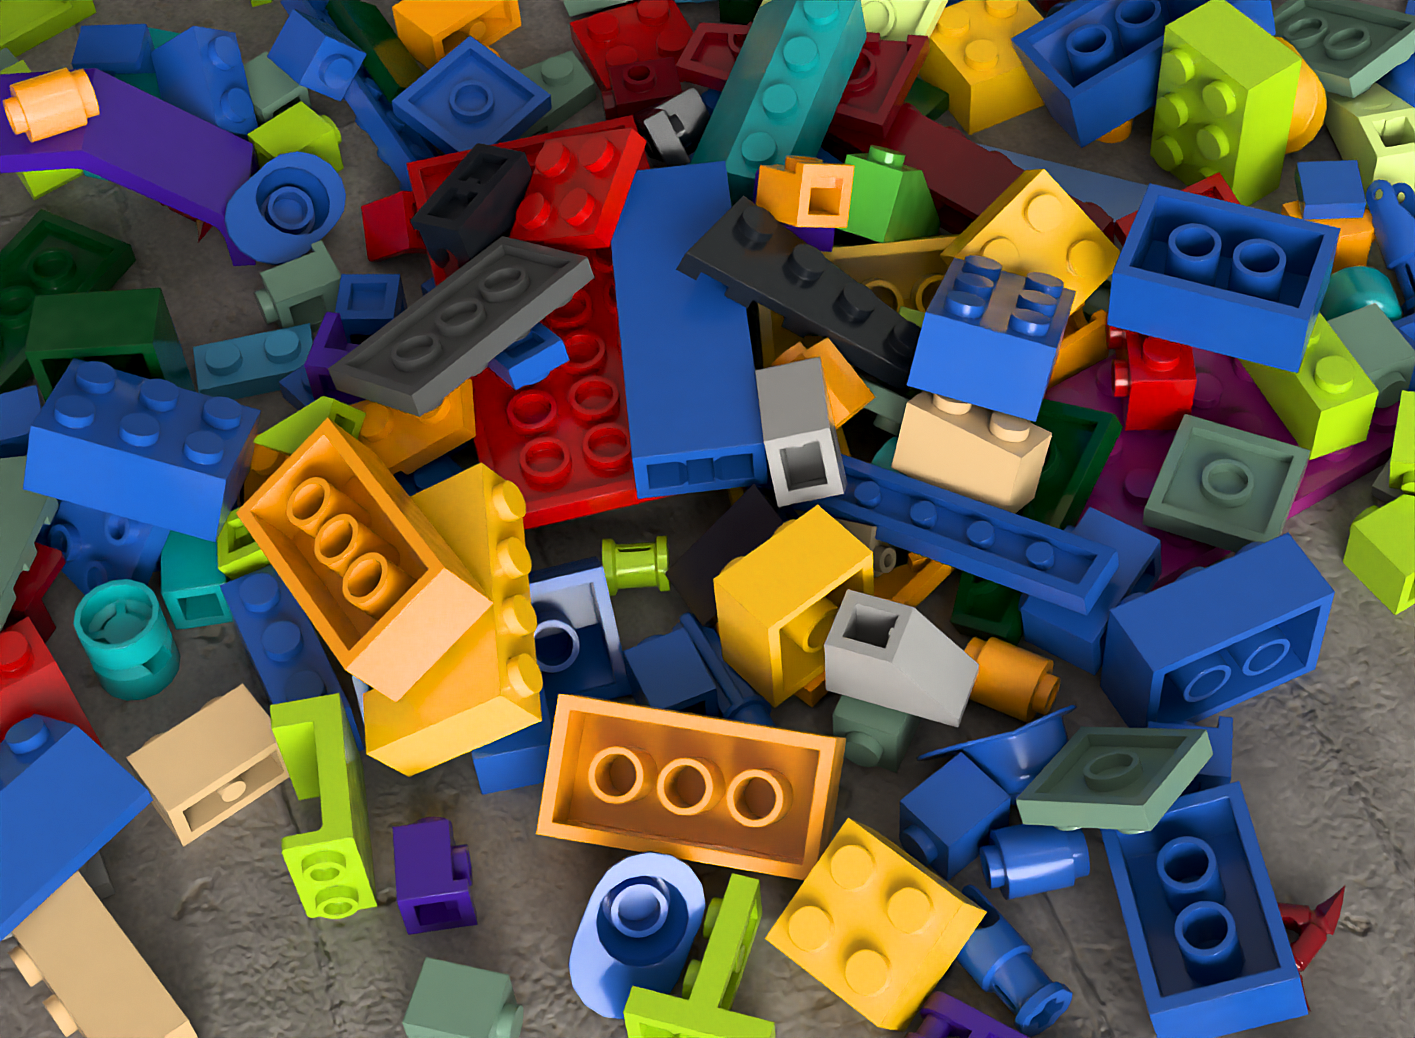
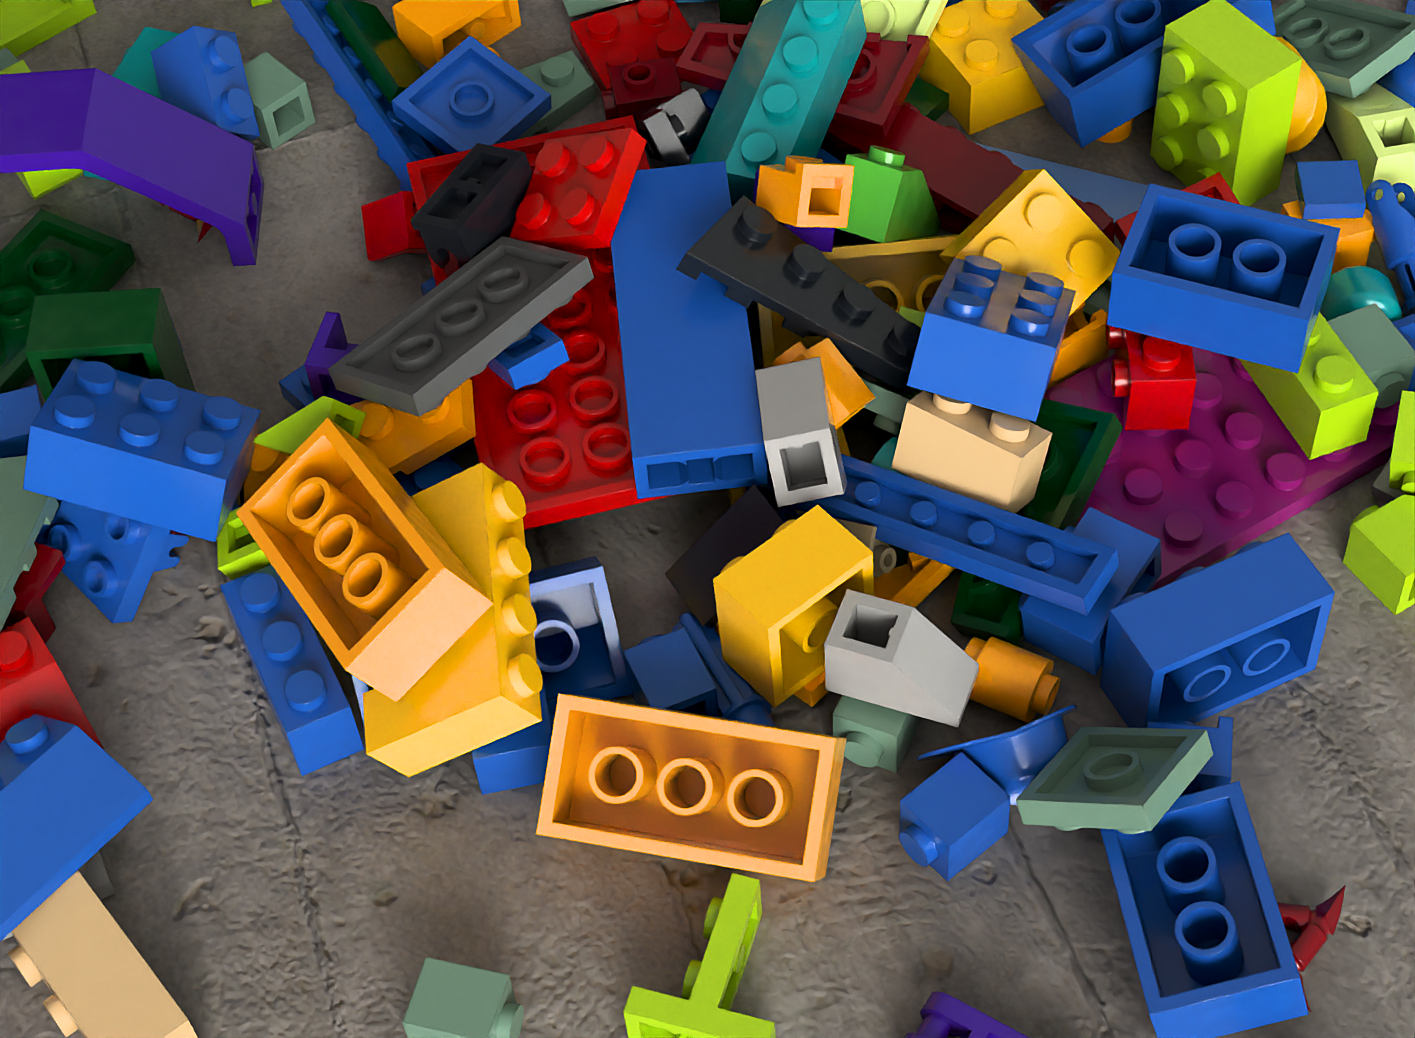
(51, 104): light orange brick -> none
(114, 49): blue panel -> none
(127, 639): teal wheel -> none
(192, 582): teal brick -> none
(210, 764): tan brick -> none
(251, 362): dark azure plate -> none
(285, 208): blue piece -> none
(299, 131): lime brick -> none
(300, 290): sand green brick -> none
(316, 55): blue brick -> none
(320, 753): lime panel -> none
(368, 303): blue panel -> none
(432, 877): dark purple brick -> none
(635, 930): blue piece -> none
(636, 564): lime bush -> none
(875, 926): yellow brick -> none
(1003, 964): blue piece -> none
(1033, 859): blue brick -> none
(1225, 485): sand green plate -> none

